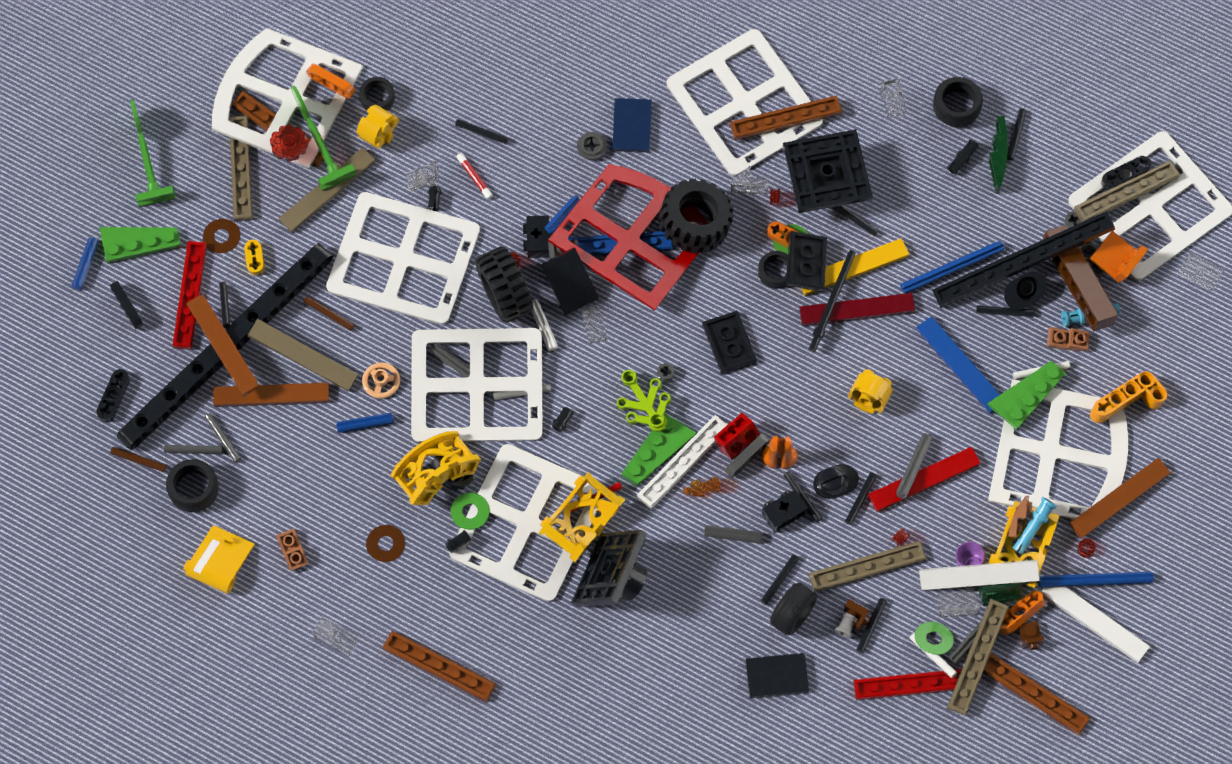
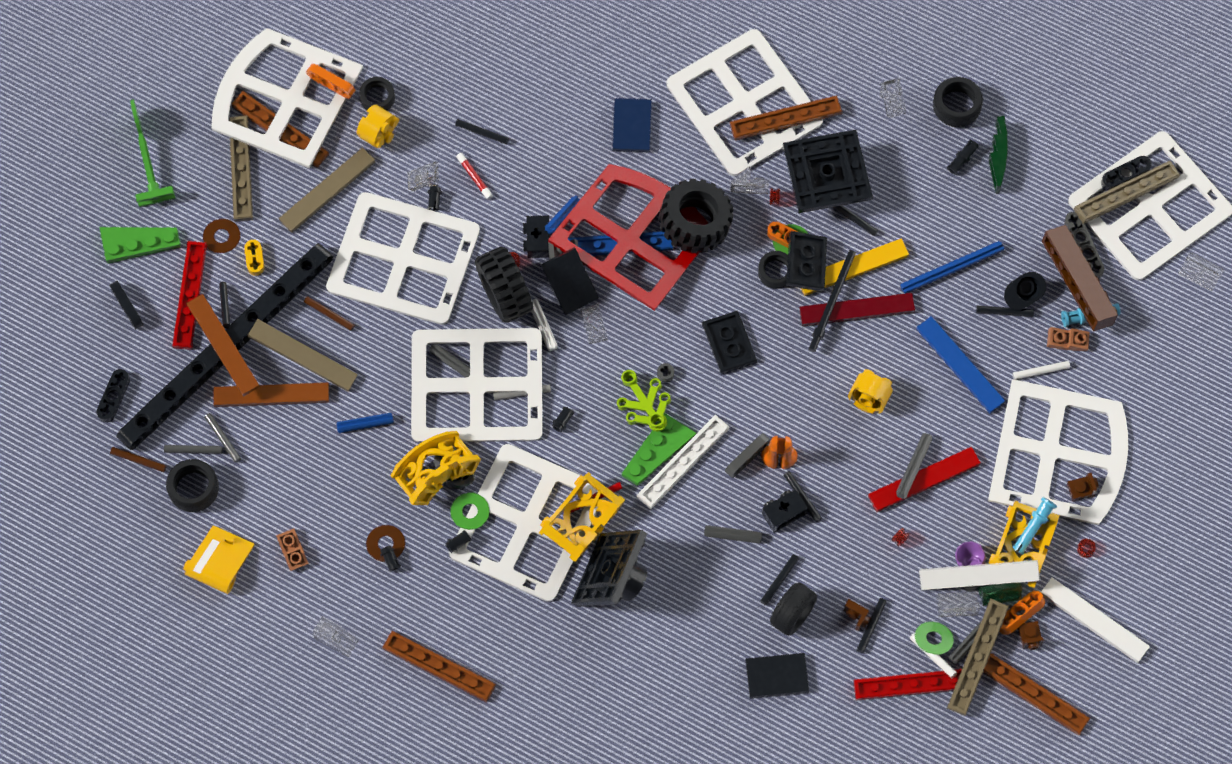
(85, 263): blue axle -> none
(288, 143): clear red plant -> none
(335, 174): bright green piece -> none
(378, 374): light nougat piece -> none
(390, 558): none -> black pin
(584, 143): dark grey gear -> none
(698, 487): clear orange piece -> none
(736, 436): red brick -> none
(835, 481): black piece -> none
(846, 625): light grey bush -> none
(860, 499): black bar -> none
(867, 566): dark tan tile -> none
(1016, 134): black bar -> none
(1021, 512): nougat slope -> none
(1023, 259): black plate -> none
(1026, 395): bright green wing -> none
(1083, 487): none -> reddish brown bracket
(1096, 579): blue axle -> none
(1117, 256): orange bracket -> none
(1119, 498): dark orange tile -> none
(1125, 399): light orange beam -> none

